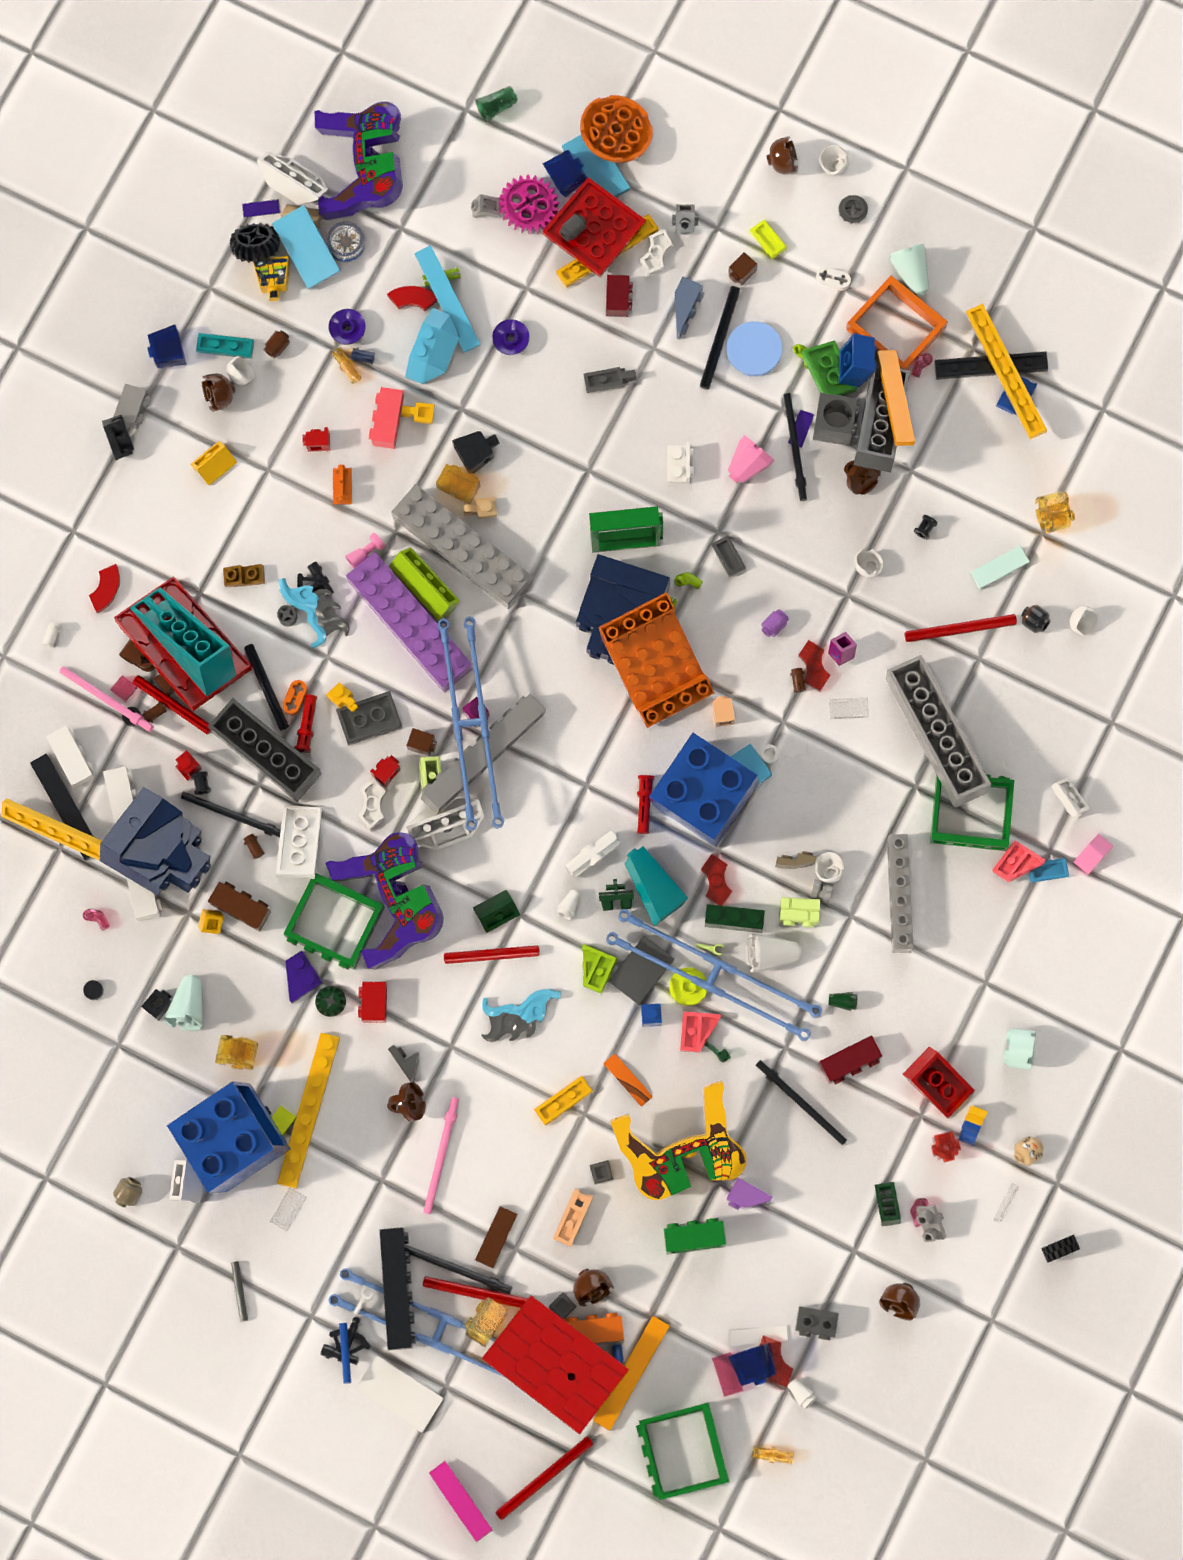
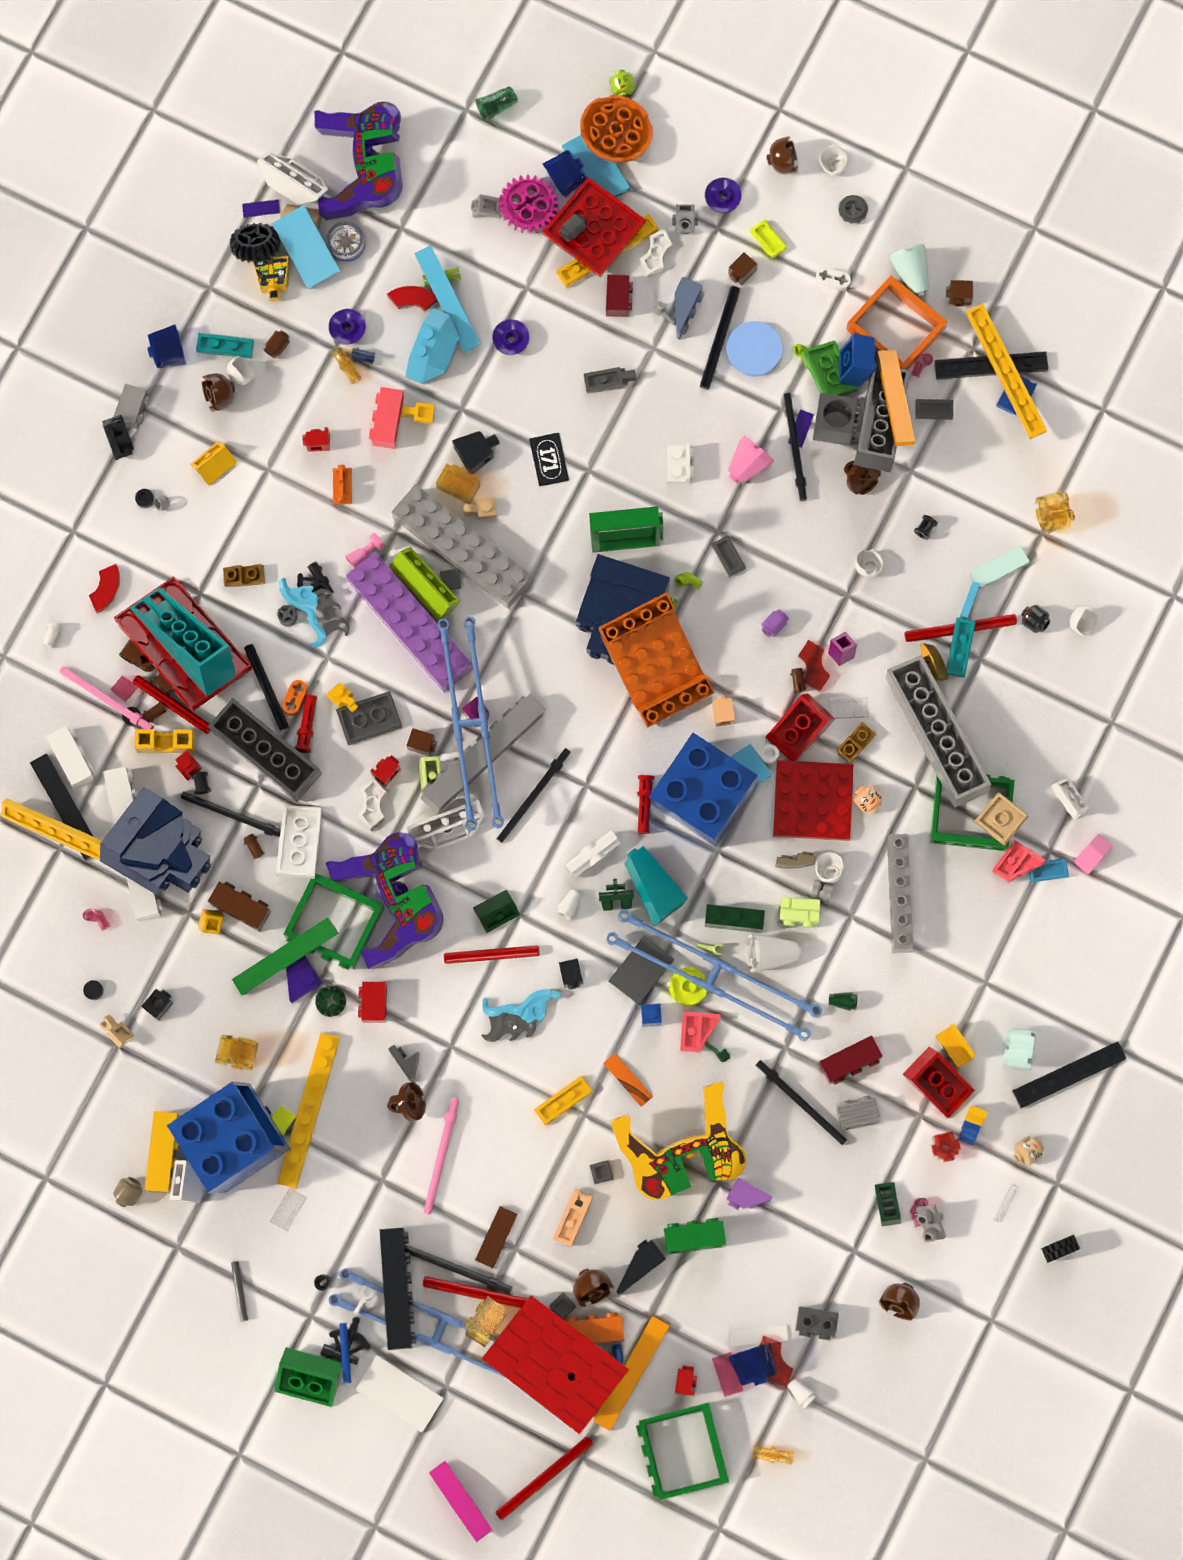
(116, 1032): none -> tan plate
(144, 498): none -> black tile
(156, 742): none -> yellow arch
(161, 503): none -> light grey hinge
(161, 1153): none -> yellow brick
(186, 1005): light aqua cone -> none
(285, 956): none -> green tile
(308, 1377): none -> green slope
(319, 1279): none -> black hinge
(451, 579): none -> dark grey tile
(549, 459): none -> black sticker
(556, 765): none -> black bar
(571, 974): none -> black brick
(597, 968): lime wing -> none
(622, 83): none -> lime head
(644, 1261): none -> black slope
(659, 312): none -> light grey hand
(685, 1381): none -> red brick
(714, 870): clear red tile -> none
(723, 187): none -> dark purple dish
(800, 727): none -> red slope
(813, 800): none -> red plate
(856, 742): none -> pearl gold slope
(858, 1113): none -> light grey brick
(867, 799): none -> light nougat head
(933, 657): none -> pearl gold slope
(934, 409): none -> dark grey tile
(955, 1046): none -> yellow panel
(960, 292): none -> reddish brown brick
(960, 647): none -> teal tile
(969, 601): none -> medium azure tile
(1001, 818): none -> tan plate
(1069, 1074): none -> black tile

